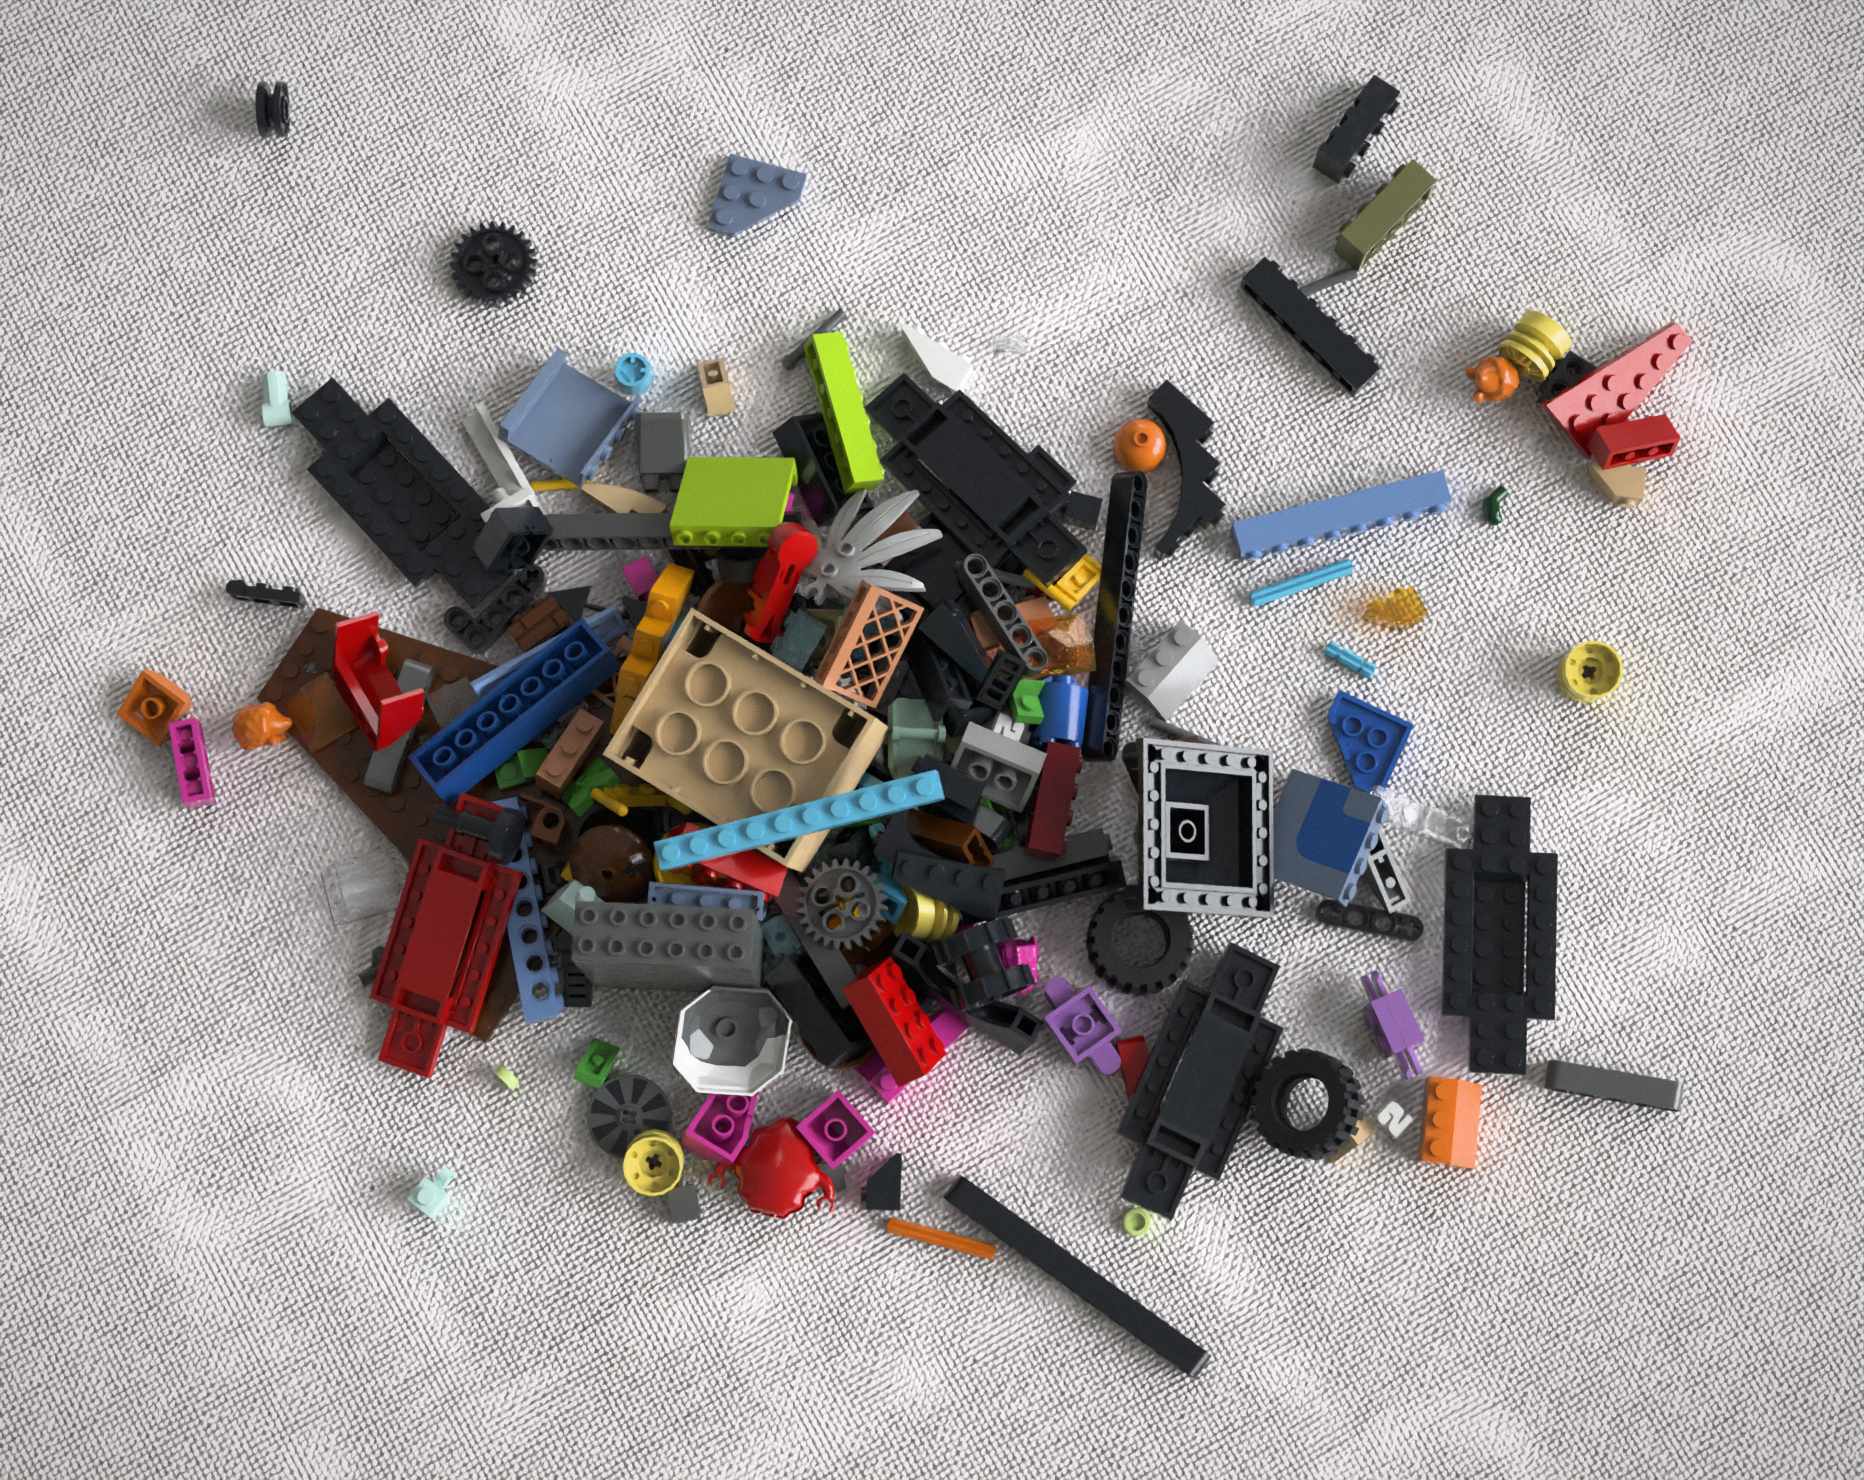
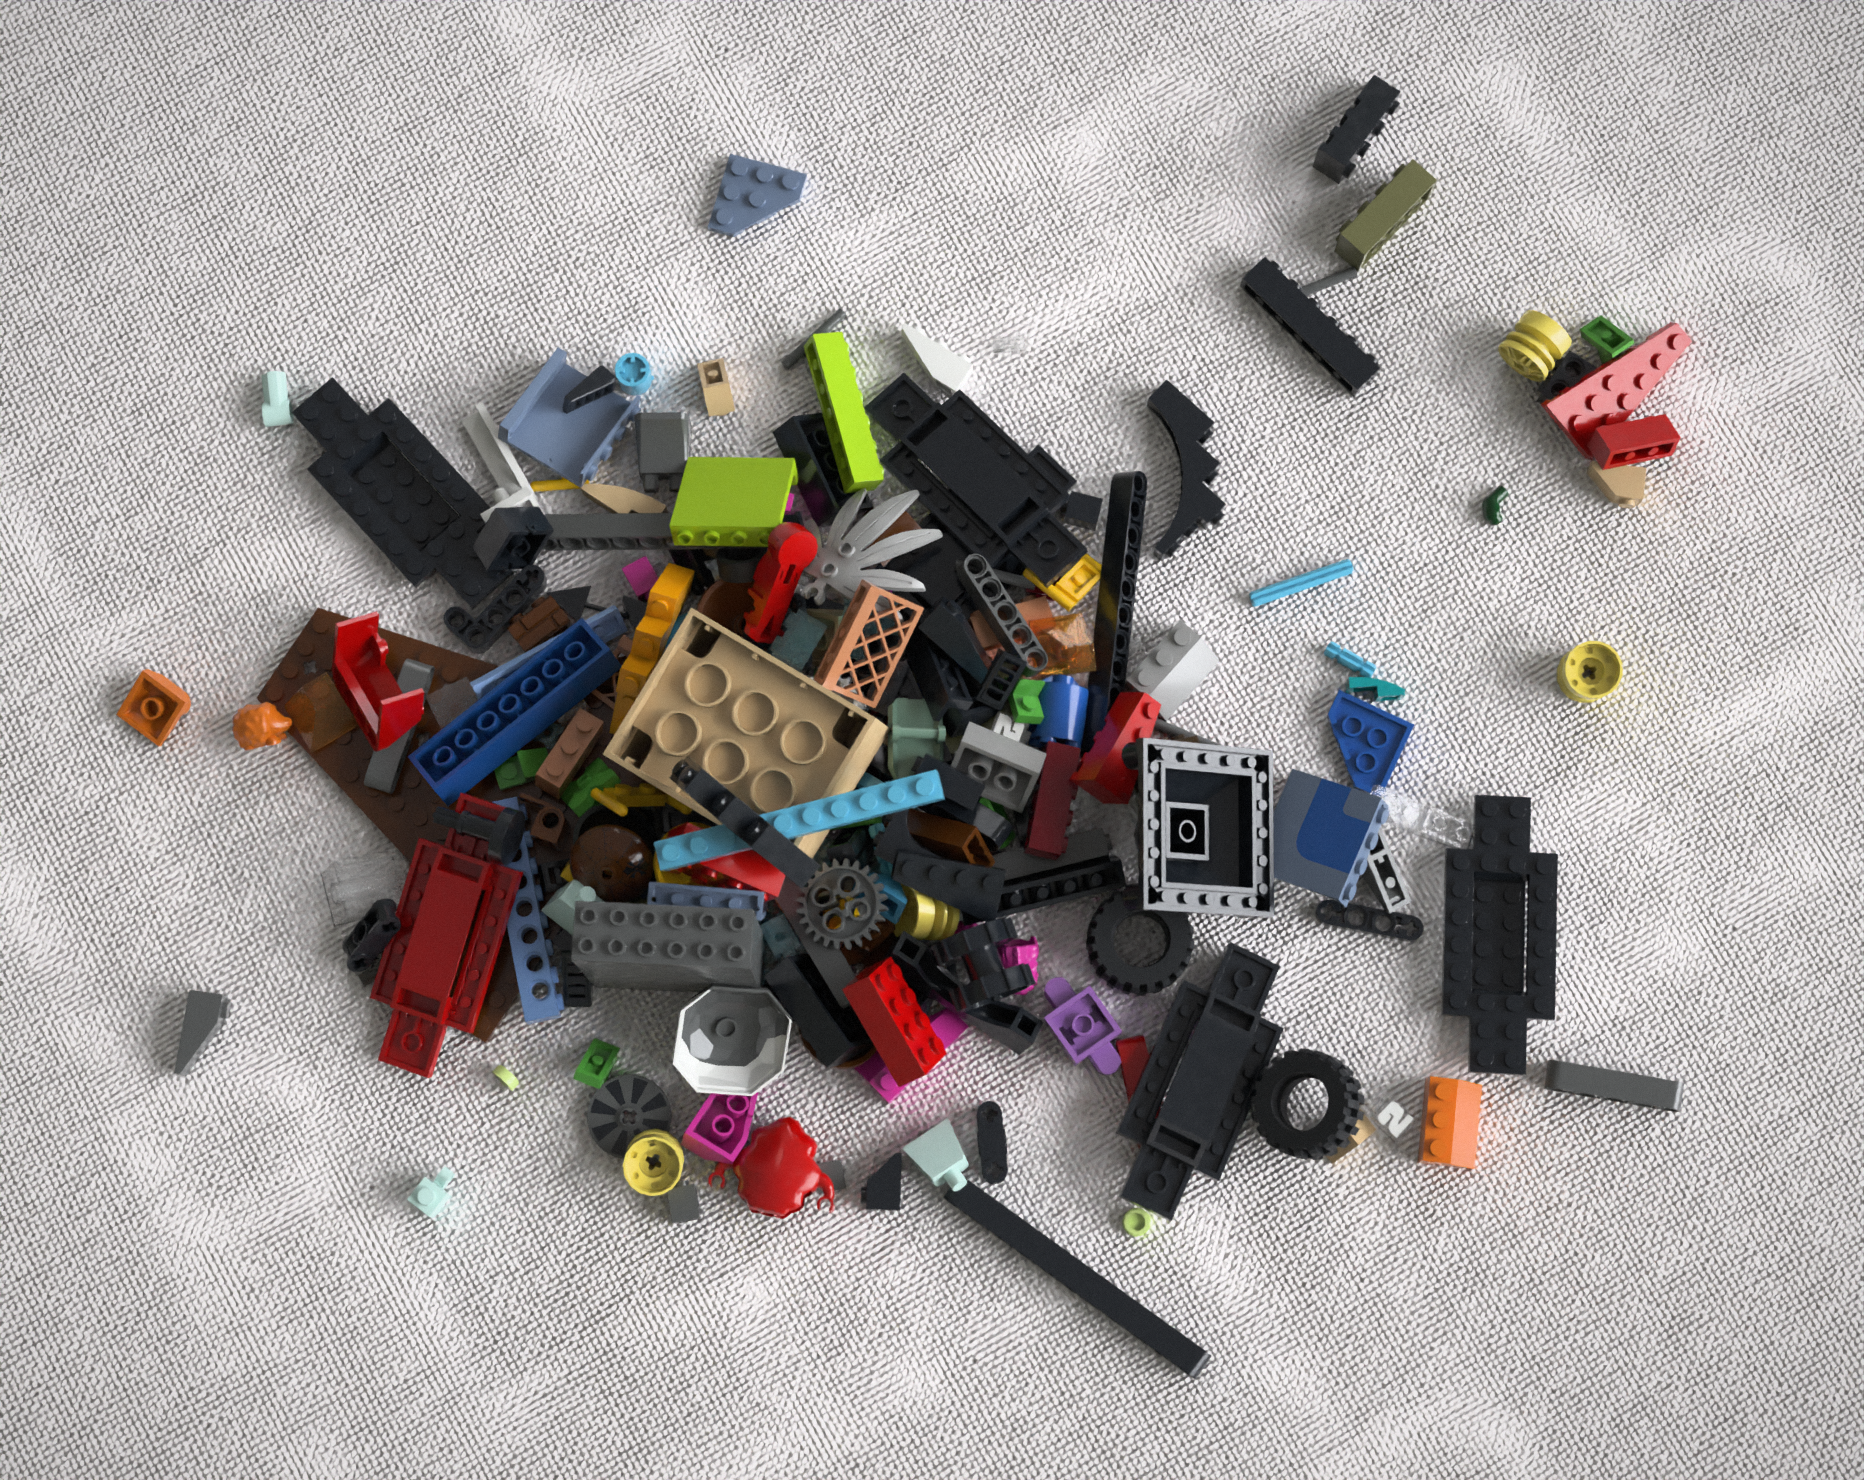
(192, 763): dark pink brick -> none
(201, 1023): none -> dark grey slope
(264, 594): black hinge -> none
(272, 109): black wheel -> none
(371, 935): none -> black piece
(510, 248): black gear -> none
(593, 387): none -> black slope
(743, 821): none -> black arch
(836, 1130): dark pink slope -> none
(939, 1156): none -> light aqua torso
(940, 1238): orange axle -> none
(992, 1142): none -> black piece
(1102, 768): none -> red wedge
(1139, 446): orange cylinder -> none
(1341, 515): medium blue brick -> none
(1382, 689): none -> teal slope
(1392, 1024): medium lavender brick -> none
(1397, 612): clear yellow slope -> none
(1493, 378): orange animal -> none
(1605, 338): none -> bright green slope

